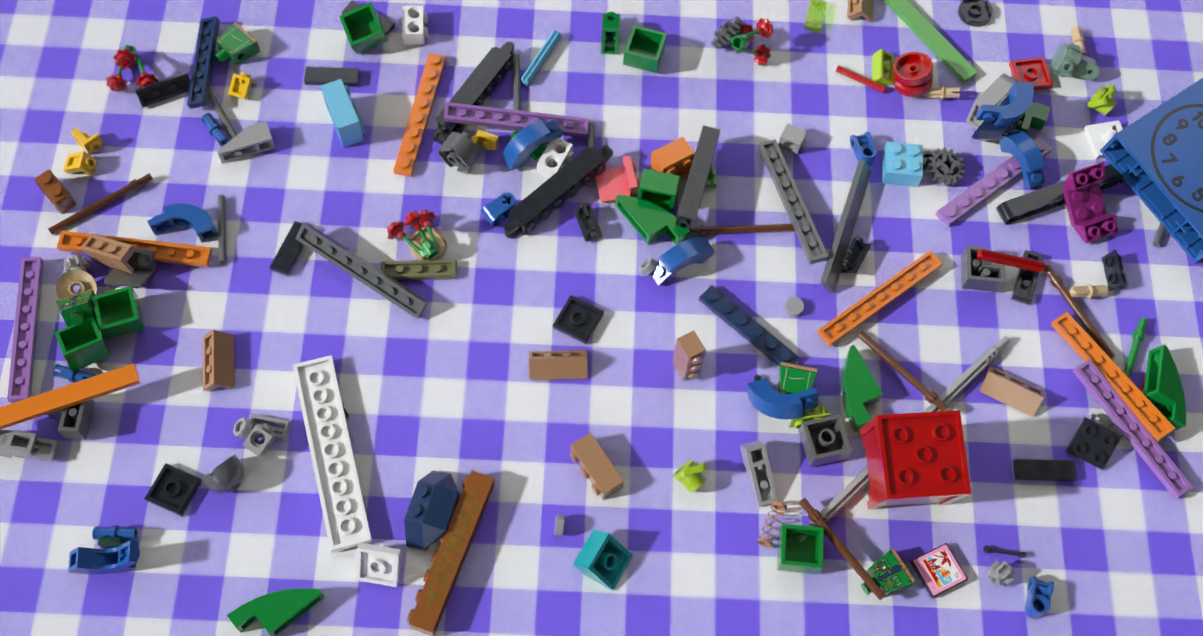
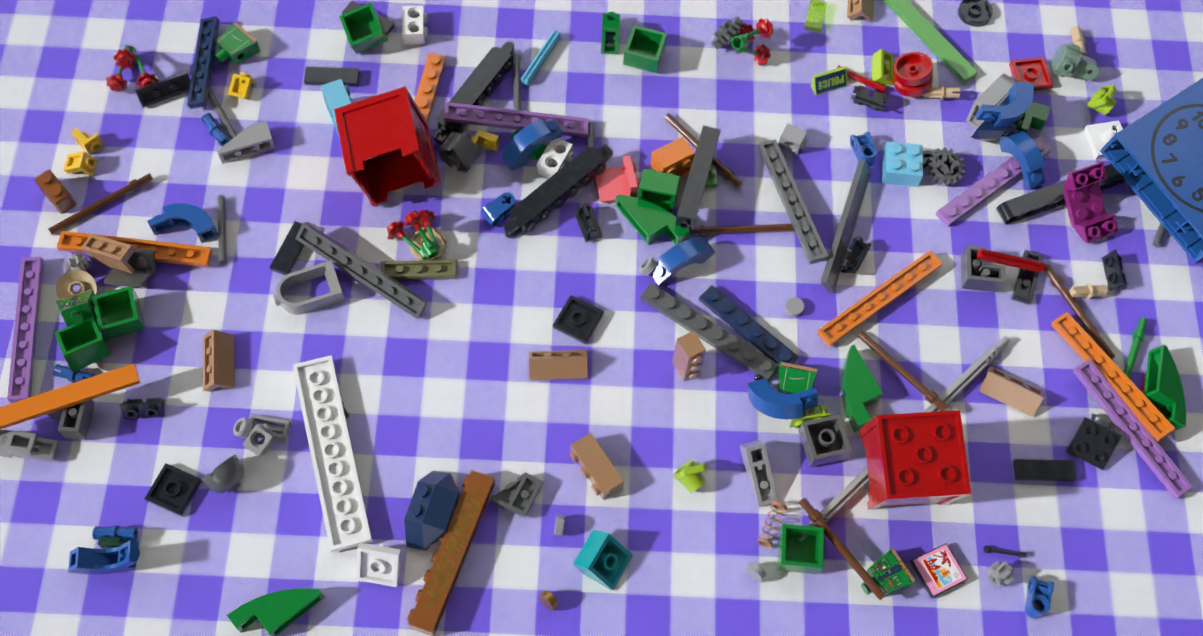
(139, 409): none -> black hinge
(306, 274): none -> light grey window
(387, 144): none -> red container
(519, 495): none -> dark grey wing
(548, 600): none -> pearl gold tile
(709, 332): none -> dark grey plate
(727, 173): none -> reddish brown bar
(755, 571): none -> light grey tile
(829, 80): none -> slope
(875, 101): none -> black hinge

